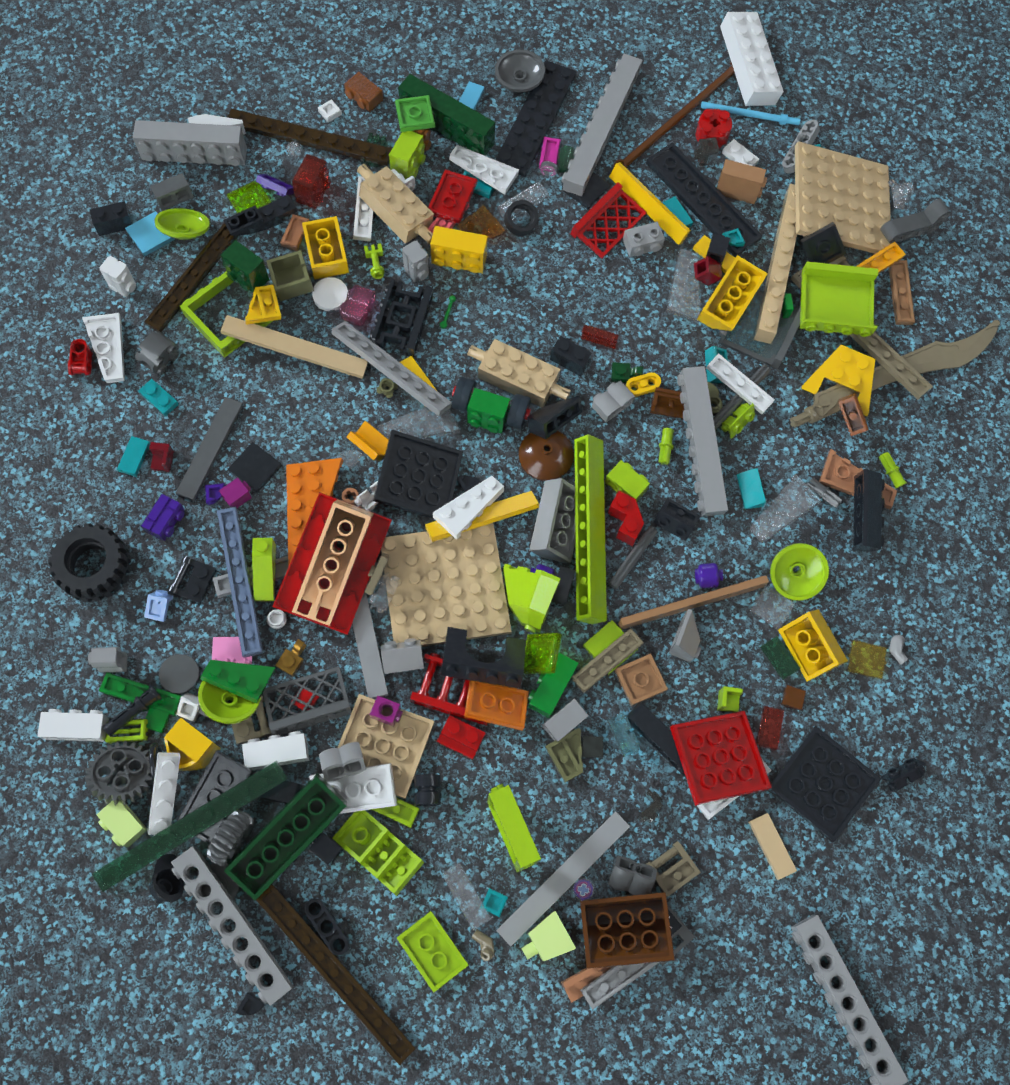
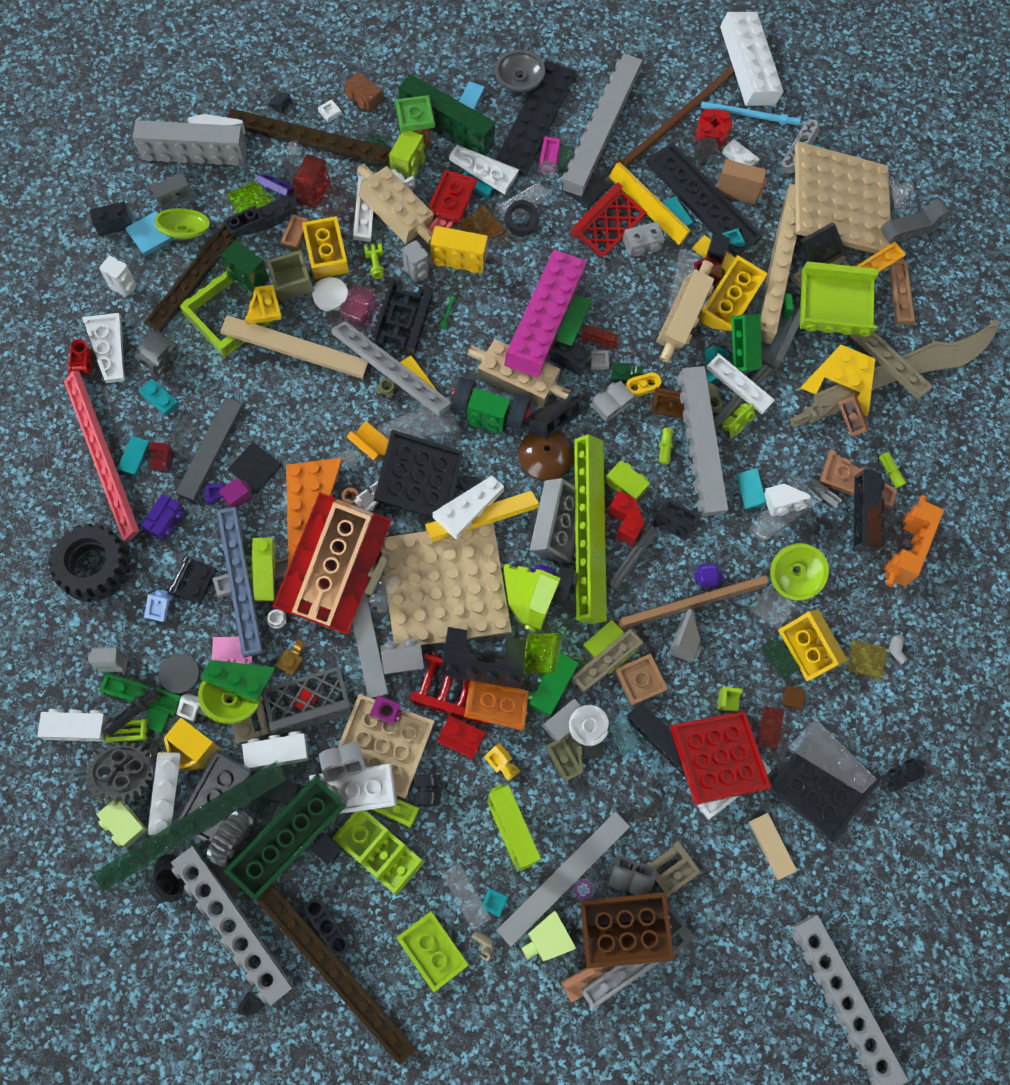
(101, 456): none -> coral plate
(280, 101): none -> black slope
(499, 760): none -> yellow plate
(545, 314): none -> dark pink brick
(573, 320): none -> green tile
(588, 725): none -> white tile
(599, 360): none -> light grey tile
(685, 310): none -> tan brick
(747, 342): none -> green brick
(784, 499): none -> white slope
(827, 753): none -> clear wing
(923, 523): none -> orange brick

